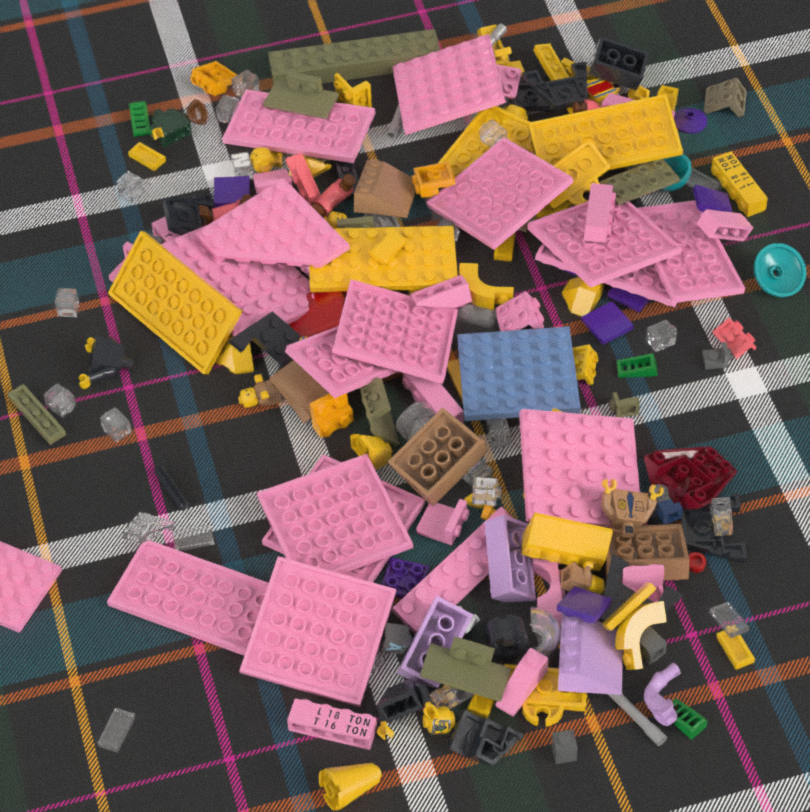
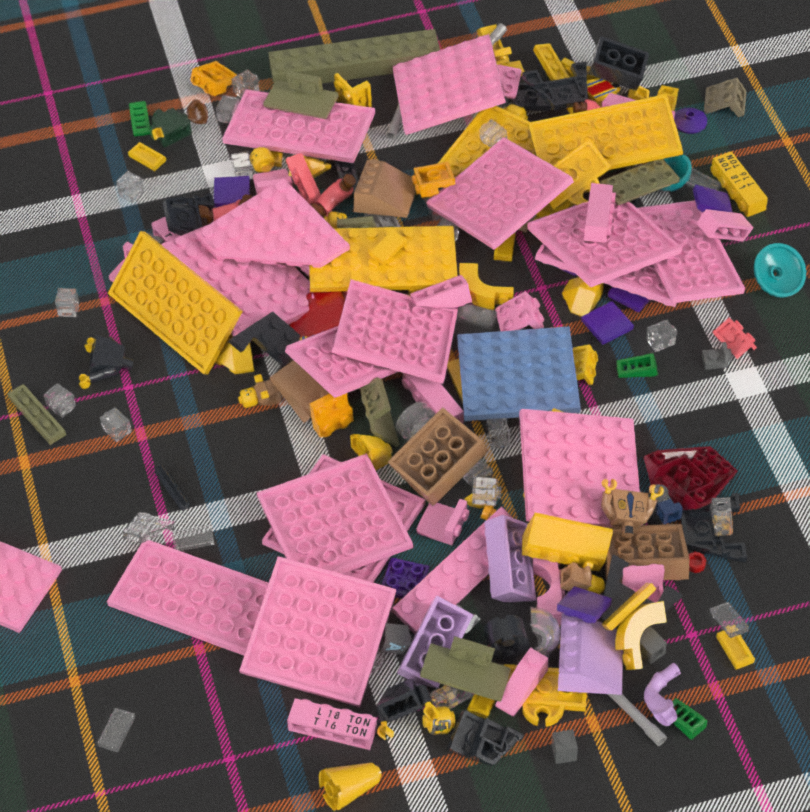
(624, 407): olive bracket -> none

